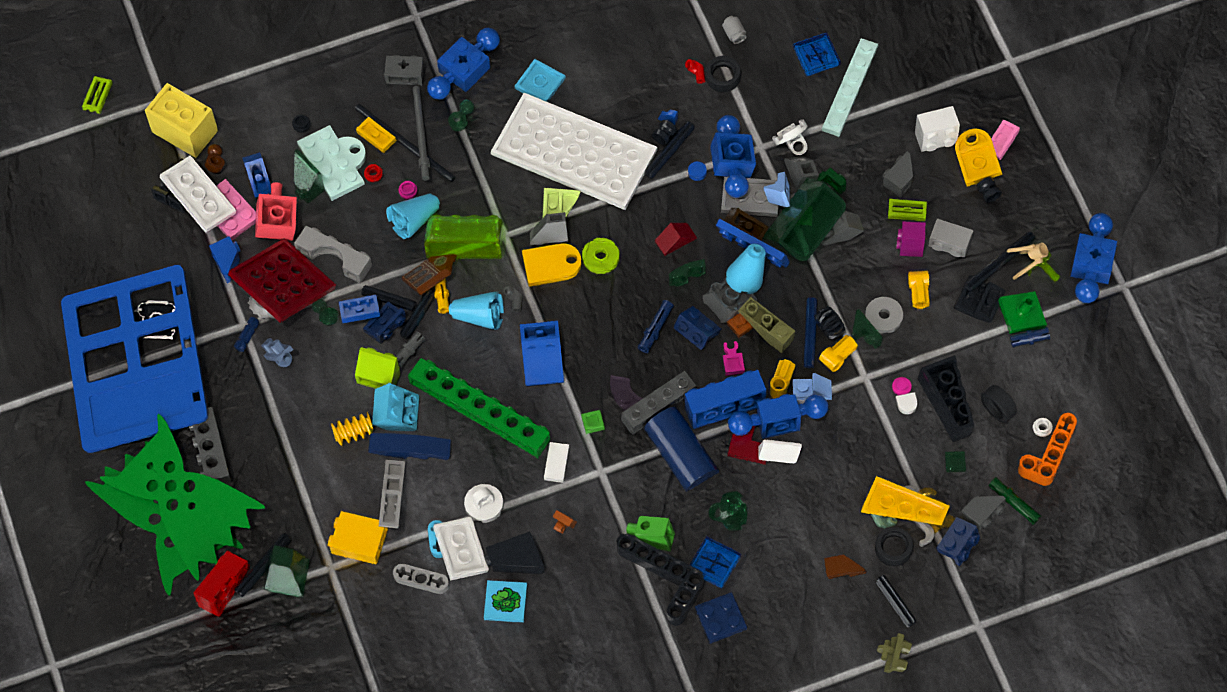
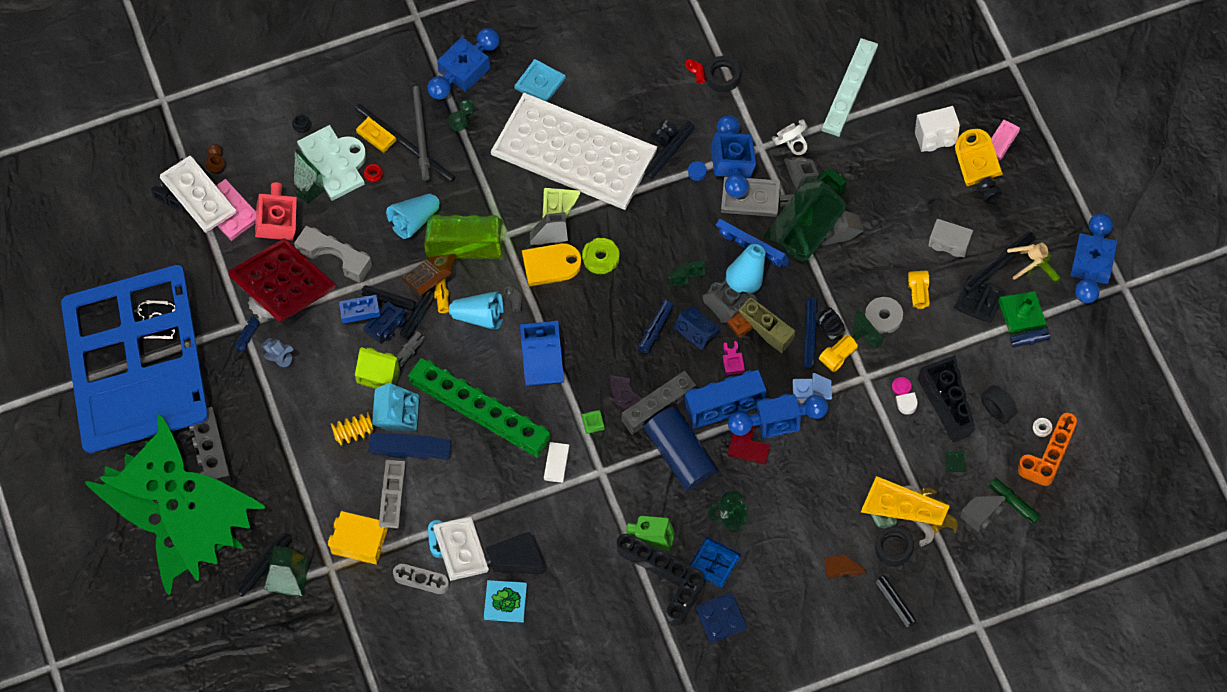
(93, 107): lime tile -> none
(181, 120): light yellow container -> none
(220, 583): red wedge -> none
(225, 255): blue slope -> none
(257, 174): blue slope -> none
(326, 314): clear green plate -> none
(404, 70): dark grey brick -> none
(407, 190): dark pink plate -> none
(483, 503): white tile -> none
(563, 522): dark orange tile -> none
(671, 116): blue tile -> none
(674, 237): dark red slope -> none
(734, 29): light grey brick -> none
(746, 223): dark brown slope -> none
(779, 192): light blue slope -> none
(779, 451): white slope -> none
(781, 378): yellow piece -> none
(816, 54): clear blue tile -> none
(891, 653): olive hips -> none
(900, 176): dark grey slope -> none
(907, 212): lime tile -> none
(911, 239): magenta brick -> none
(959, 540): dark blue bracket -> none

